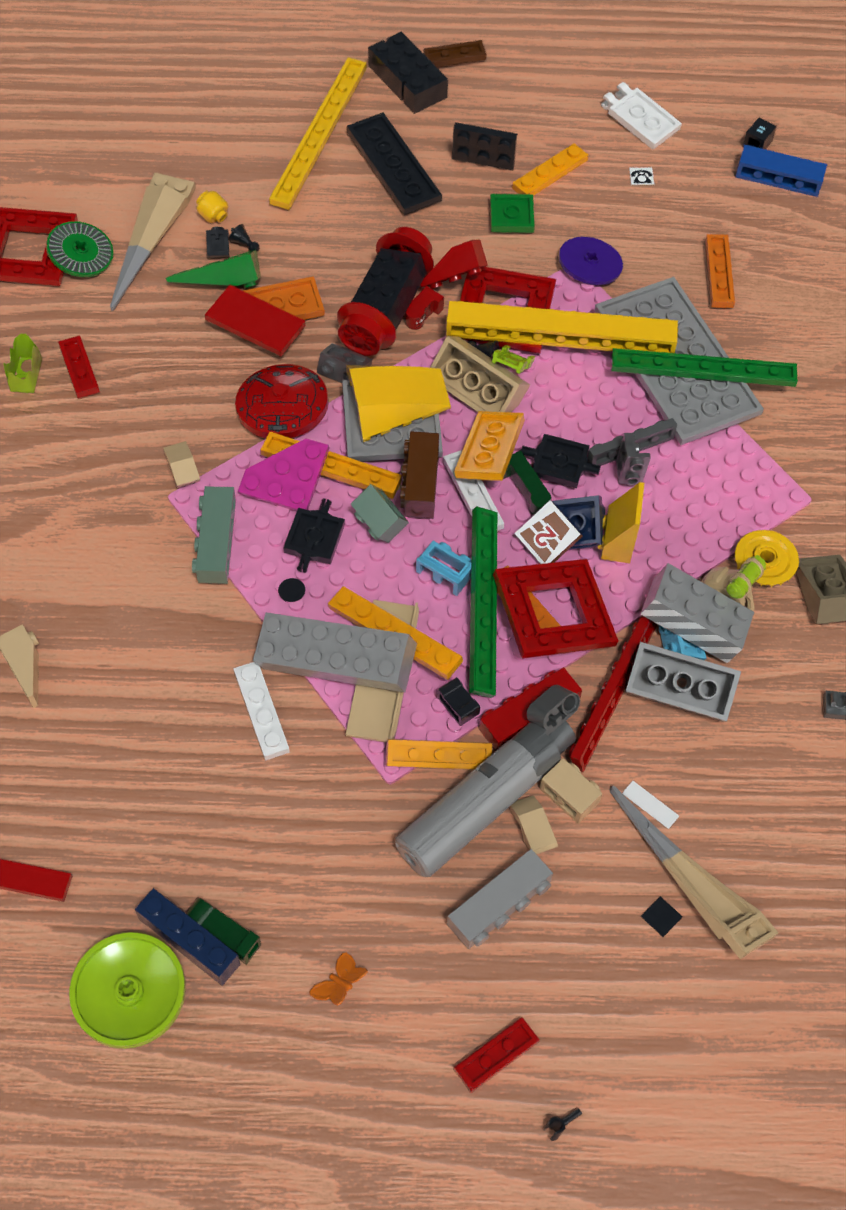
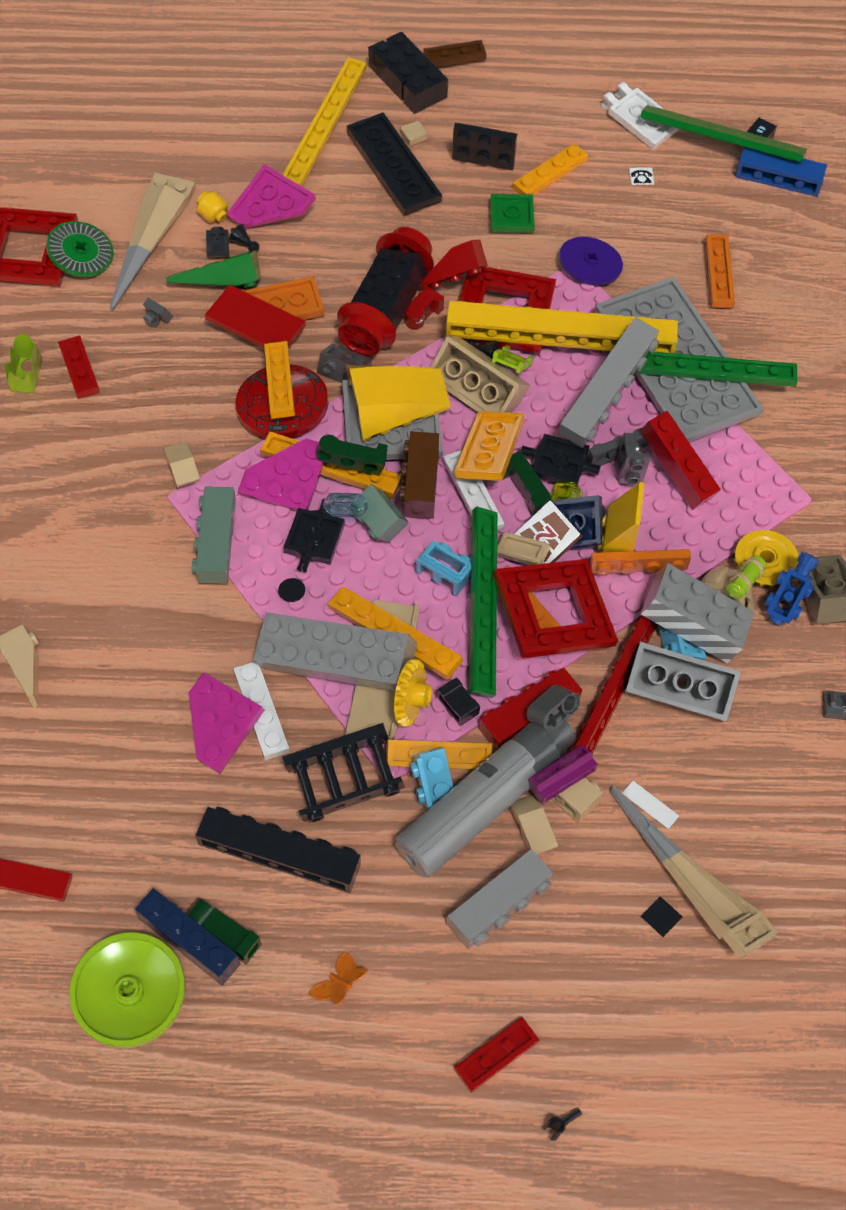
(156, 313): none -> dark grey tile
(220, 721): none -> dark pink plate
(270, 199): none -> dark pink plate
(279, 380): none -> light orange plate
(279, 849): none -> black brick
(324, 755): none -> black fence
(345, 504): none -> clear light blue plate
(352, 455): none -> dark green leg
(411, 693): none -> yellow gear
(414, 133): none -> tan tile
(432, 774): none -> medium azure bracket
(522, 549): none -> tan tile
(562, 774): none -> magenta piece
(566, 491): none -> clear neon green slope
(608, 383): none -> light grey brick
(638, 561): none -> orange plate
(680, 460): none -> red brick
(724, 133): none -> green tile
(789, 593): none -> blue brick

